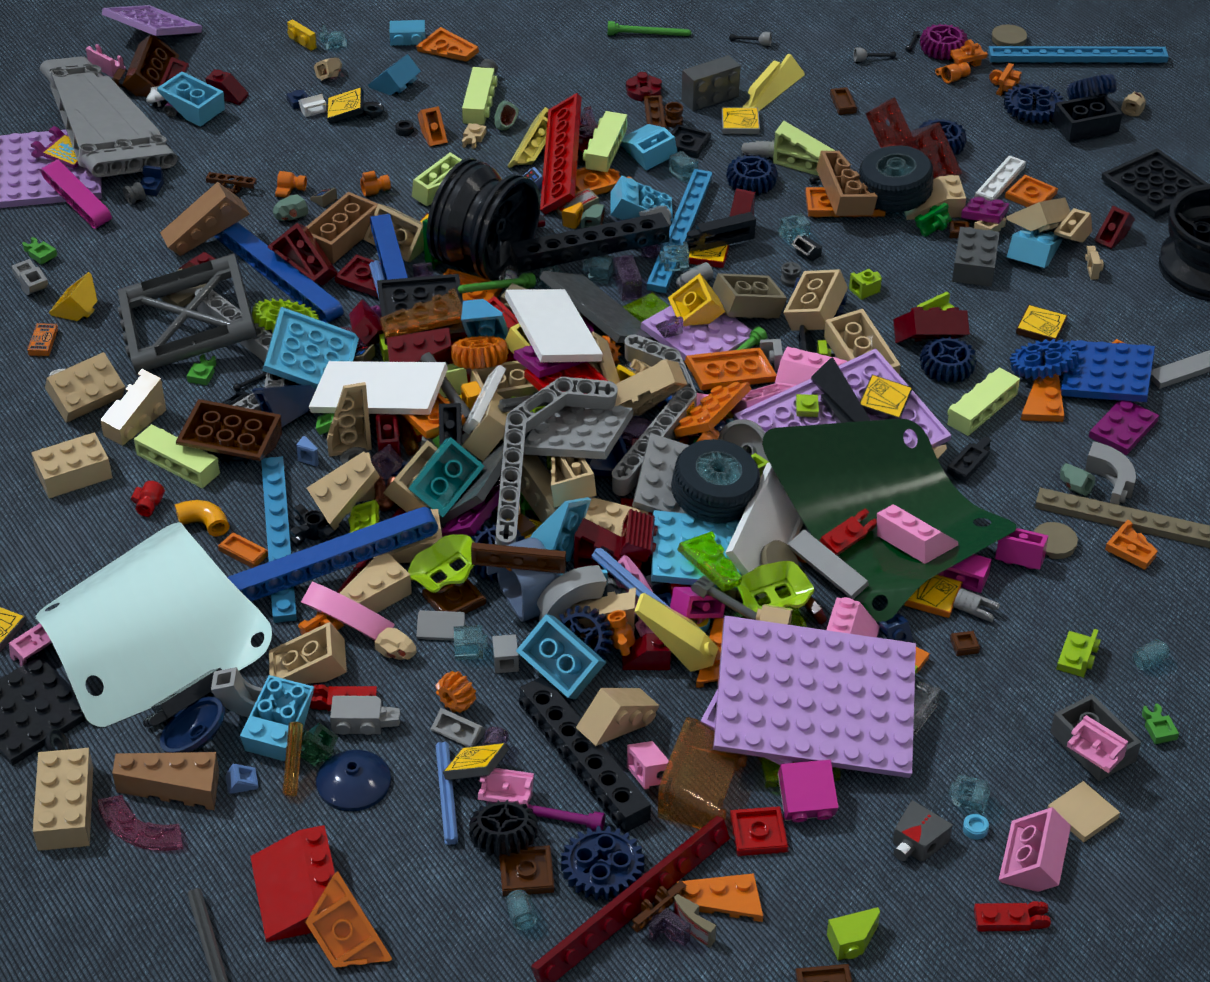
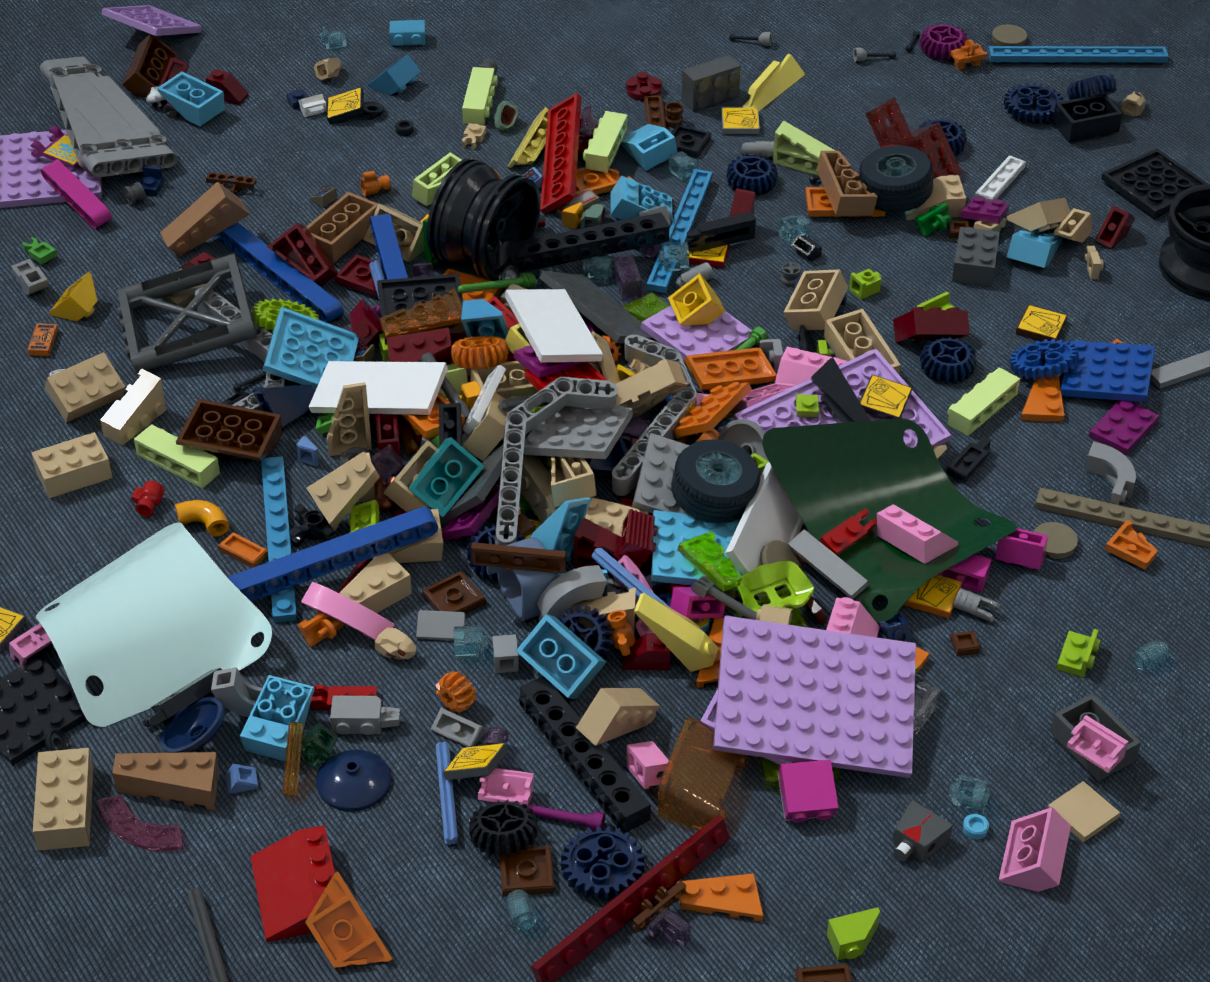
(108, 65): bright pink hinge -> none
(118, 77): reddish brown tile -> none
(202, 372): bright green plate -> none
(287, 182): orange piece -> none
(290, 208): sand green rock -> none
(301, 34): yellow plate -> none
(310, 657): tan slope -> none
(432, 126): orange slope -> none
(438, 559): lime piece -> none
(448, 45): orange wing -> none
(614, 28): bright green piece -> none
(671, 327): clear purple slope -> none
(701, 928): dark tan slope -> none
(749, 296): dark tan brick -> none
(758, 831): red tile -> none
(843, 101): reddish brown tile -> none
(953, 72): orange piece -> none
(1005, 79): orange hips -> none
(1011, 916): red hinge -> none
(1030, 191): orange tile -> none
(1077, 479): sand green rock -> none
(1159, 727): bright green plate -> none

